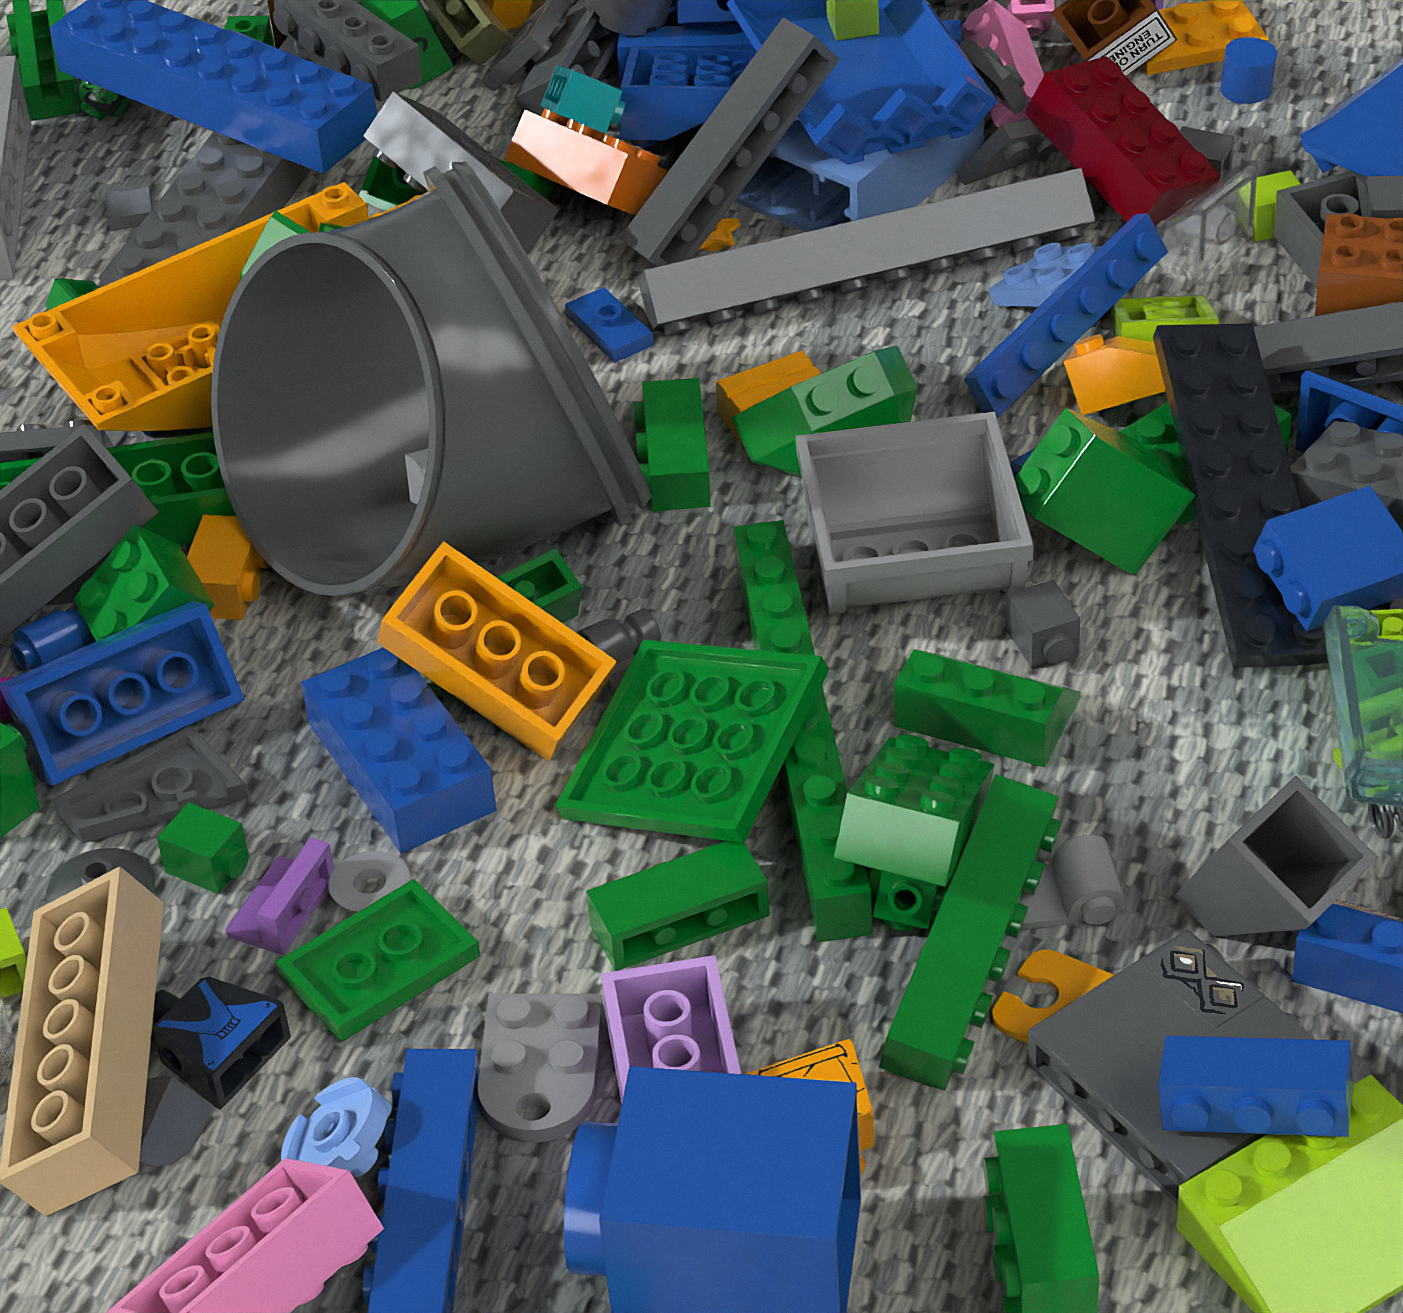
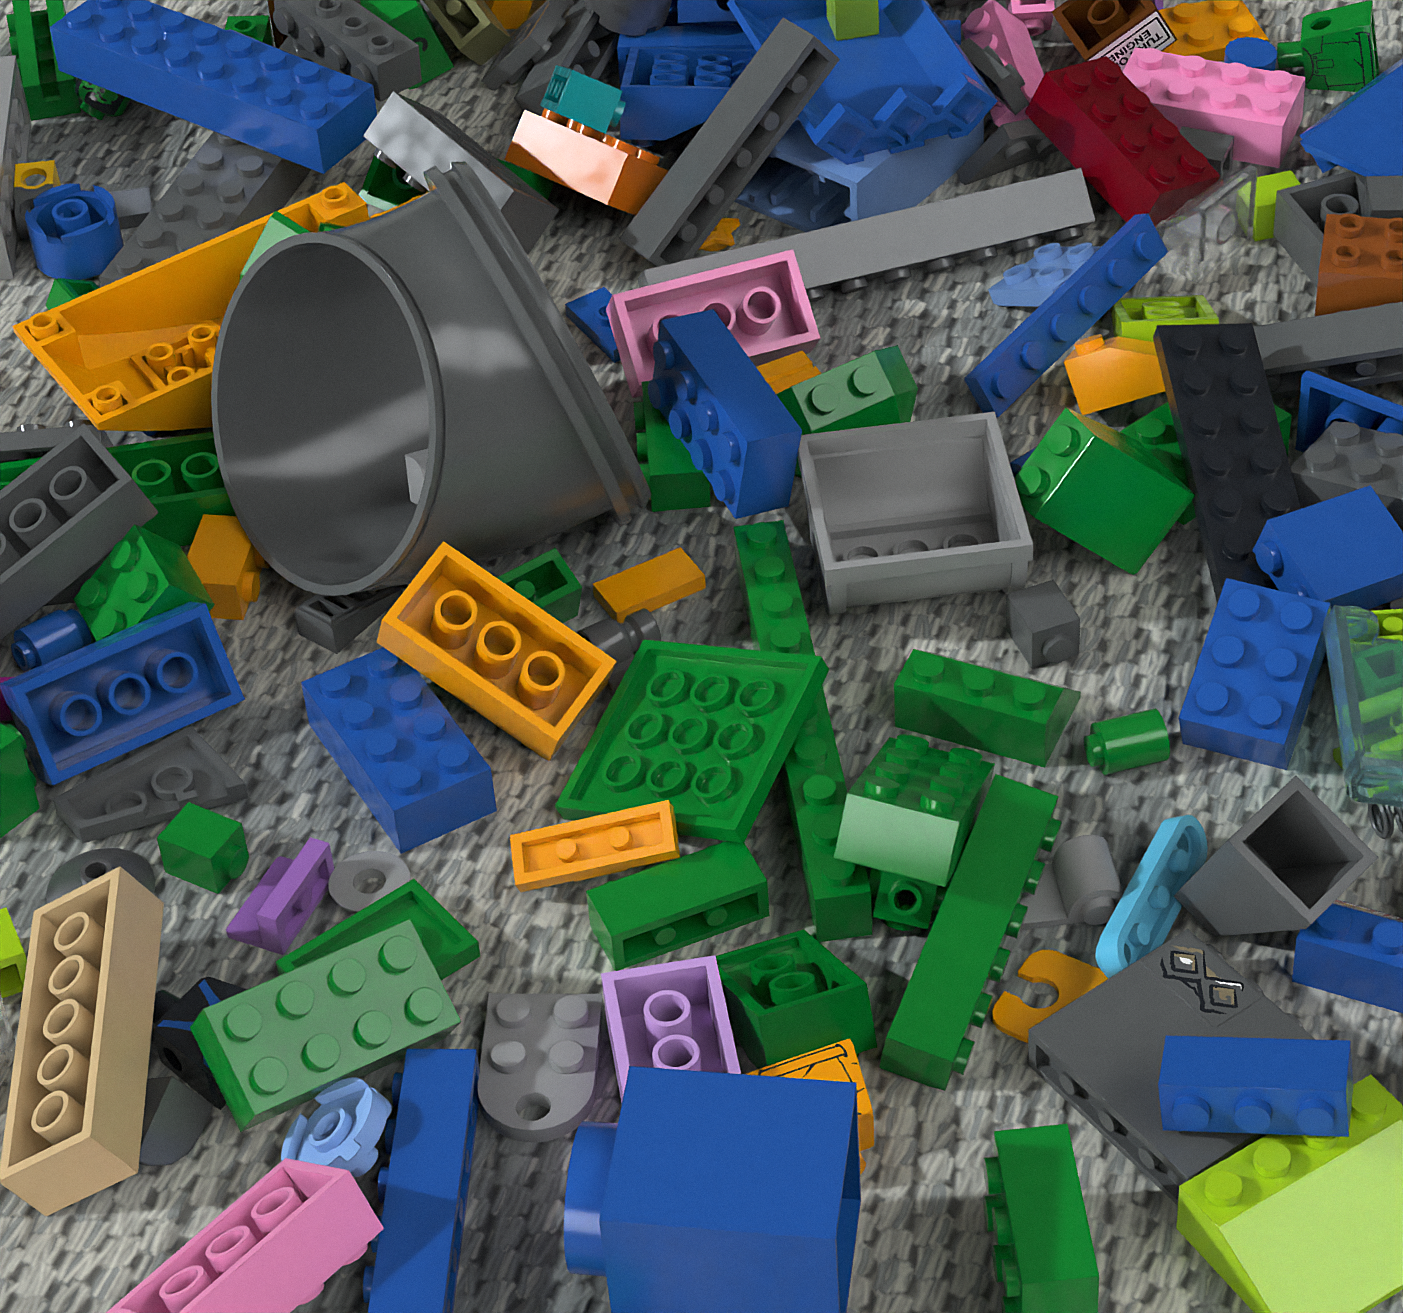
(26, 194): none -> leg
(74, 231): none -> blue brick
(324, 1024): none -> green brick
(335, 632): none -> dark grey slope
(594, 846): none -> light orange plate
(649, 585): none -> light orange tile
(724, 413): none -> blue brick
(755, 299): none -> bright pink brick
(793, 999): none -> green slope
(1127, 742): none -> green brick
(1149, 903): none -> medium azure plate
(1223, 98): none -> bright pink brick
(1255, 674): none -> blue brick
(1335, 48): none -> green torso

